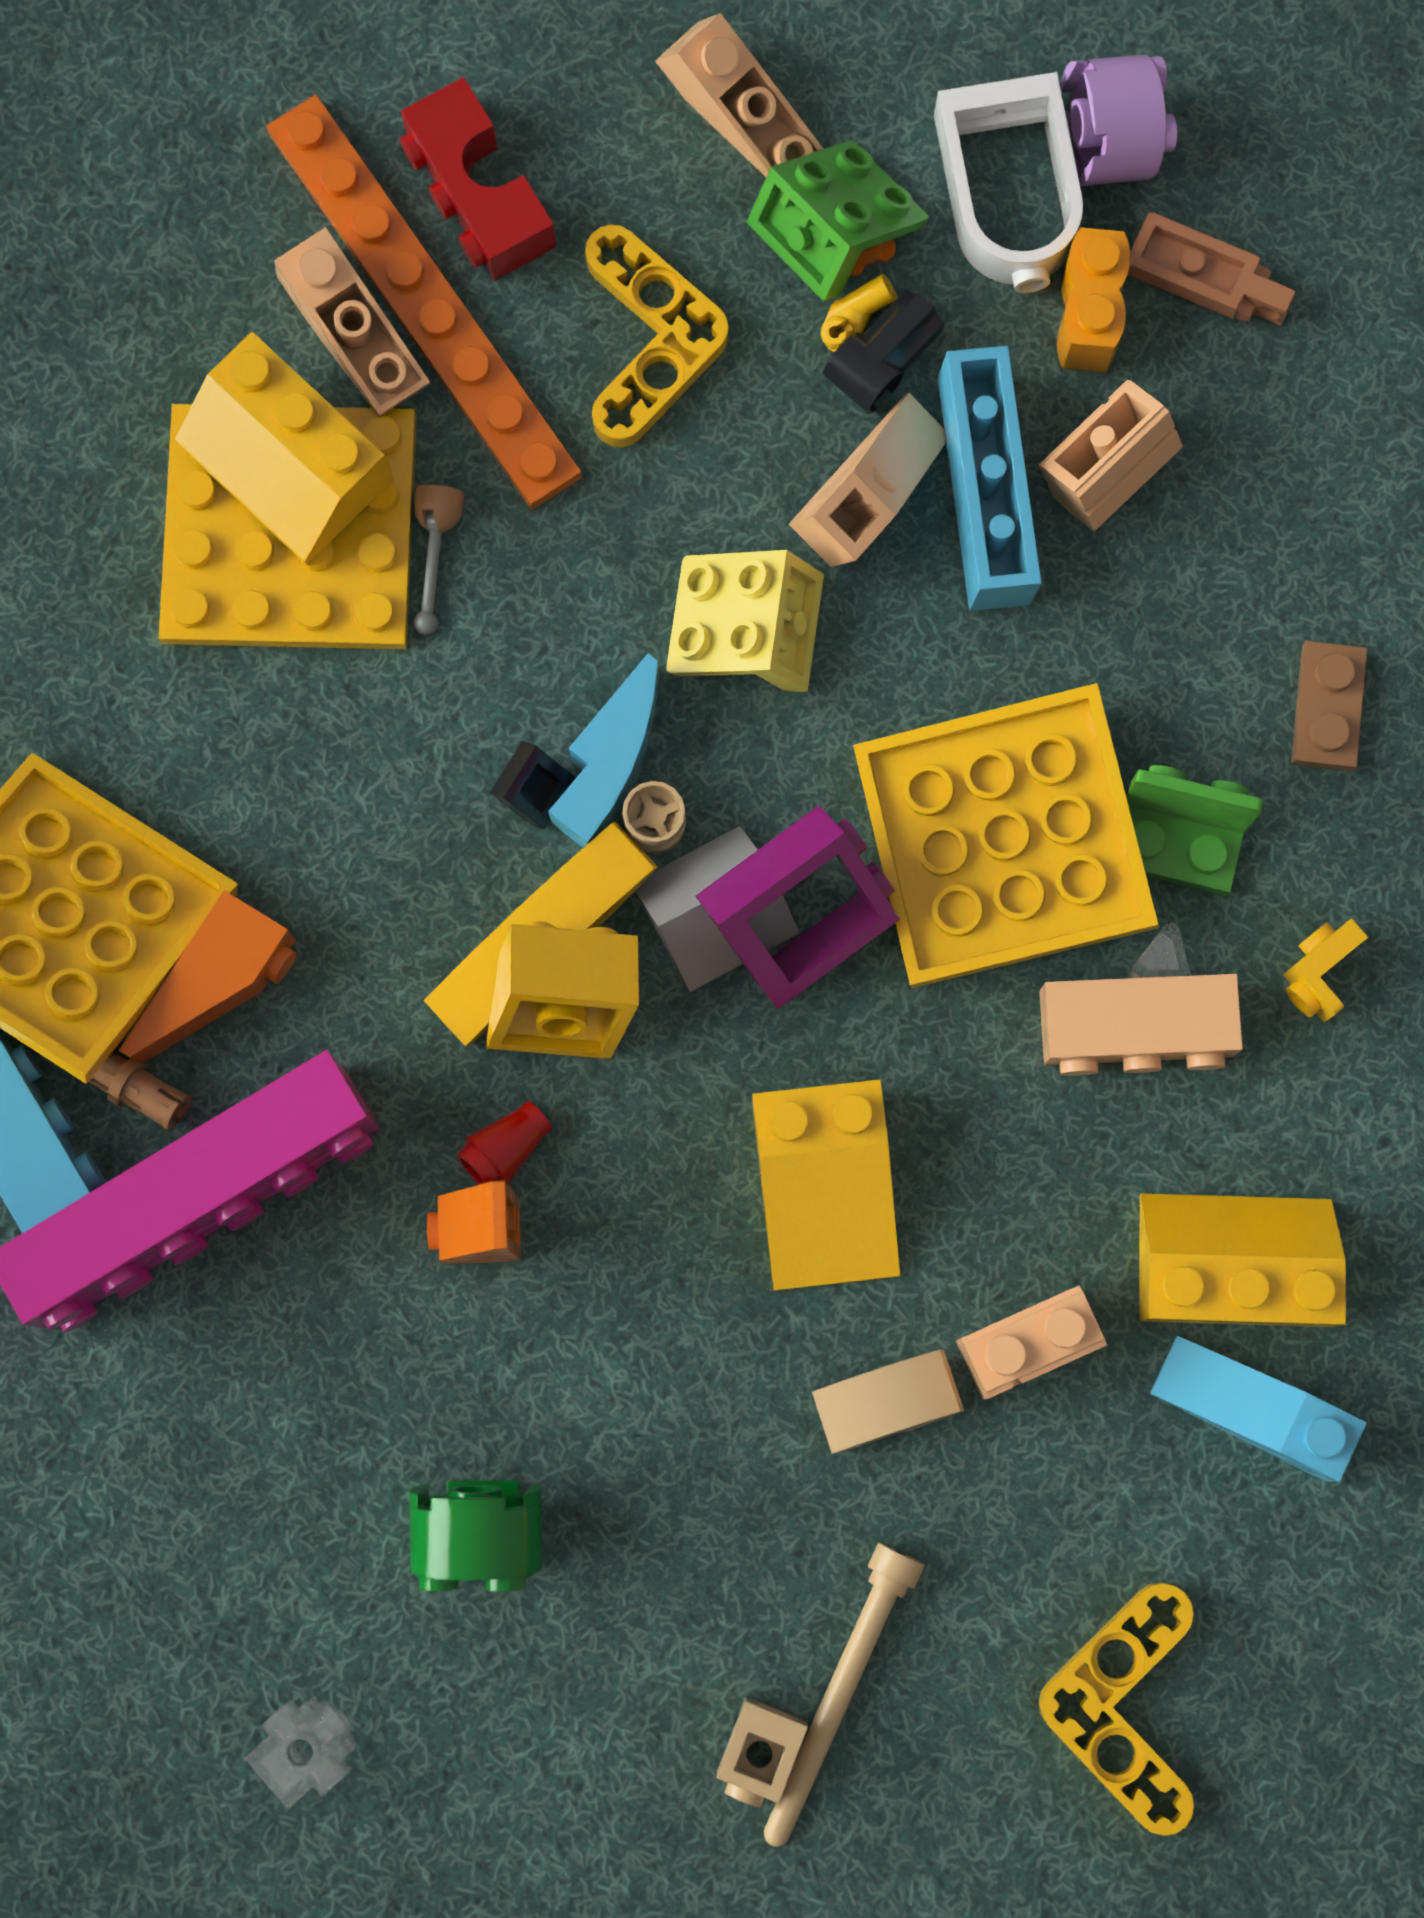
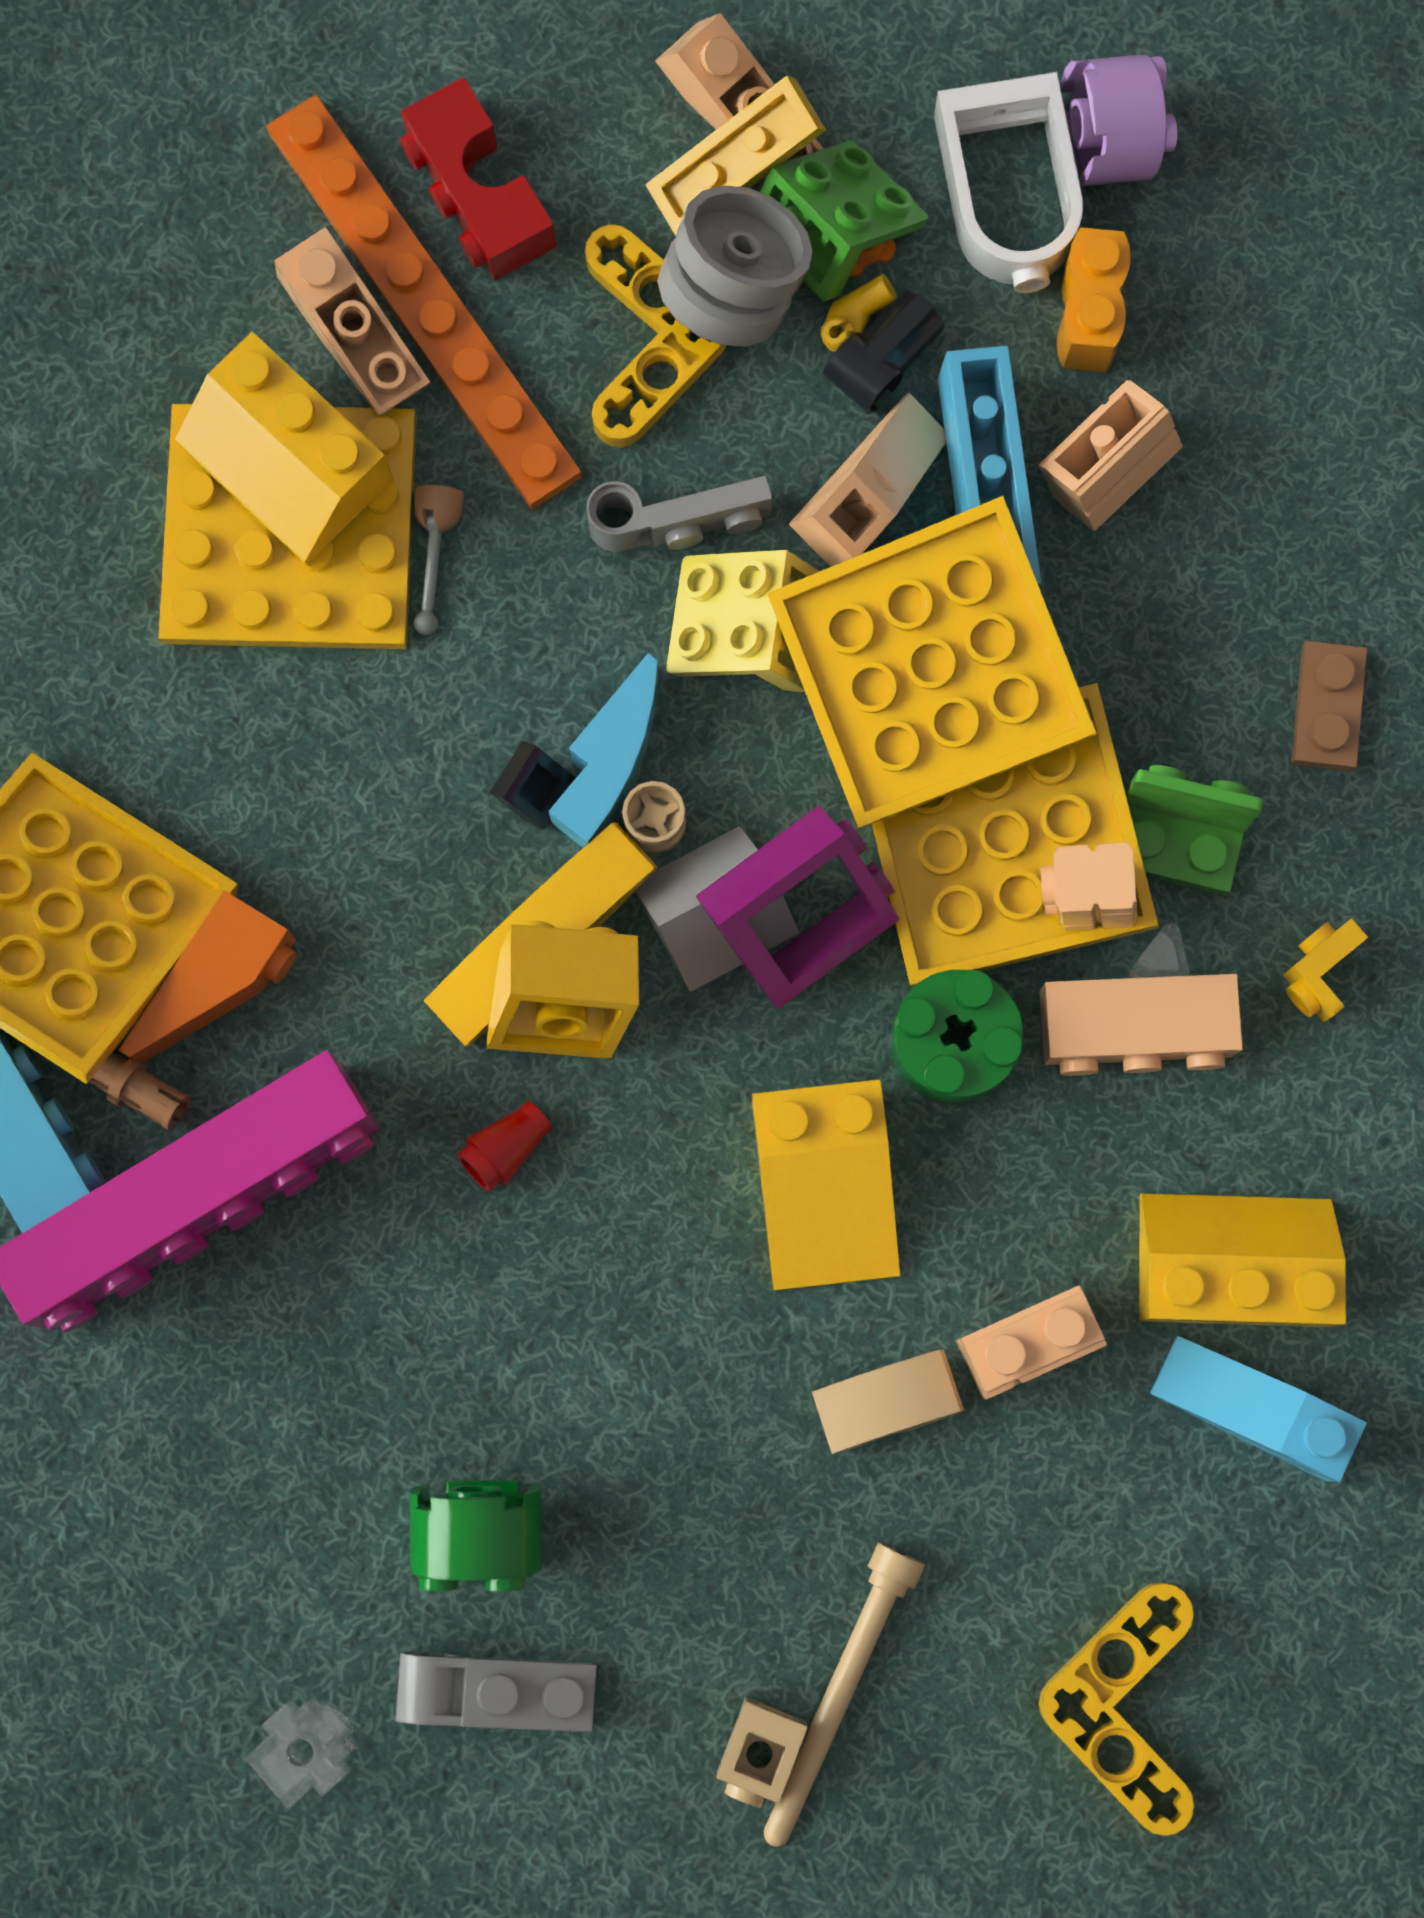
(476, 1225): orange slope -> none
(495, 1693): none -> light grey plate
(678, 520): none -> light grey plate
(734, 265): none -> light grey wheel
(740, 149): none -> yellow plate
(931, 663): none -> yellow plate
(967, 1002): none -> green brick
(1091, 886): none -> light nougat brick
(1206, 271): nougat hinge -> none

